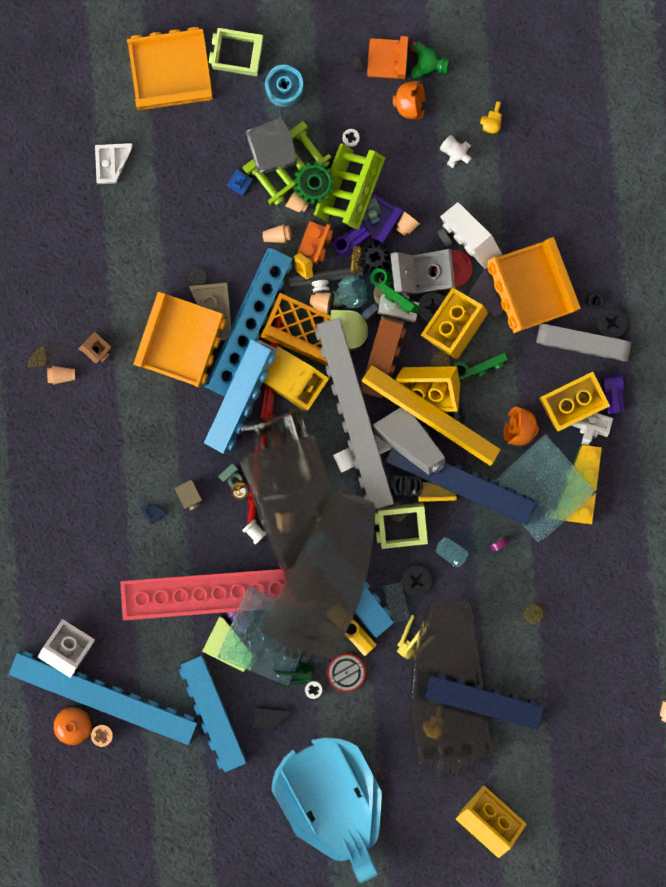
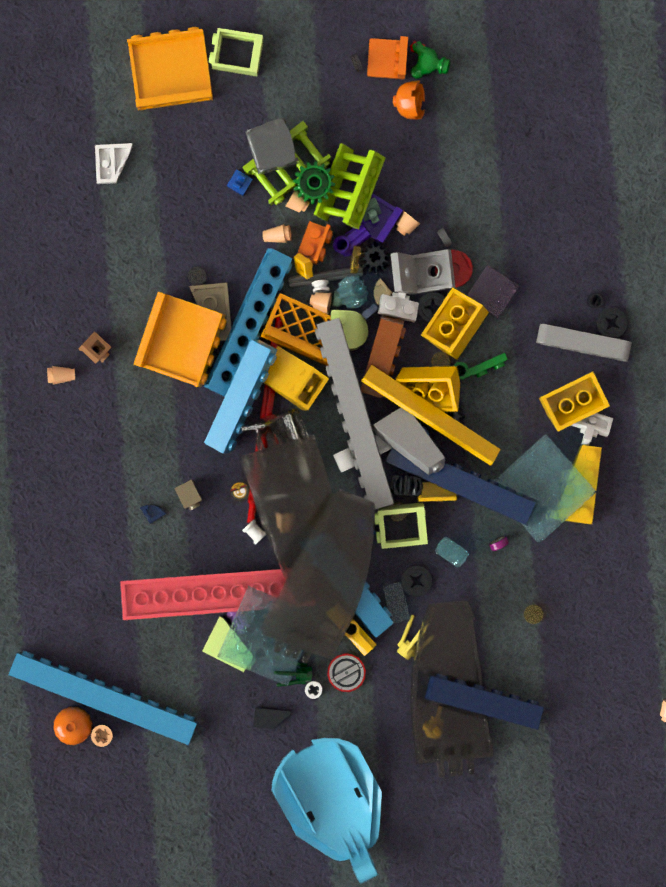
(38, 358): clear yellow tile -> none
(66, 648): white brick -> none
(213, 713): dark azure brick -> none
(229, 474): sand green tile -> none
(275, 91): medium azure brick -> none
(345, 140): white bush -> none
(406, 304): green plate -> none
(455, 151): white piece -> none
(470, 234): white wedge -> none
(491, 821): yellow slope -> none
(493, 121): yellow piece -> none
(521, 427): orange cylinder -> none
(533, 285): light orange panel -> none
(613, 389): dark purple piece -> none

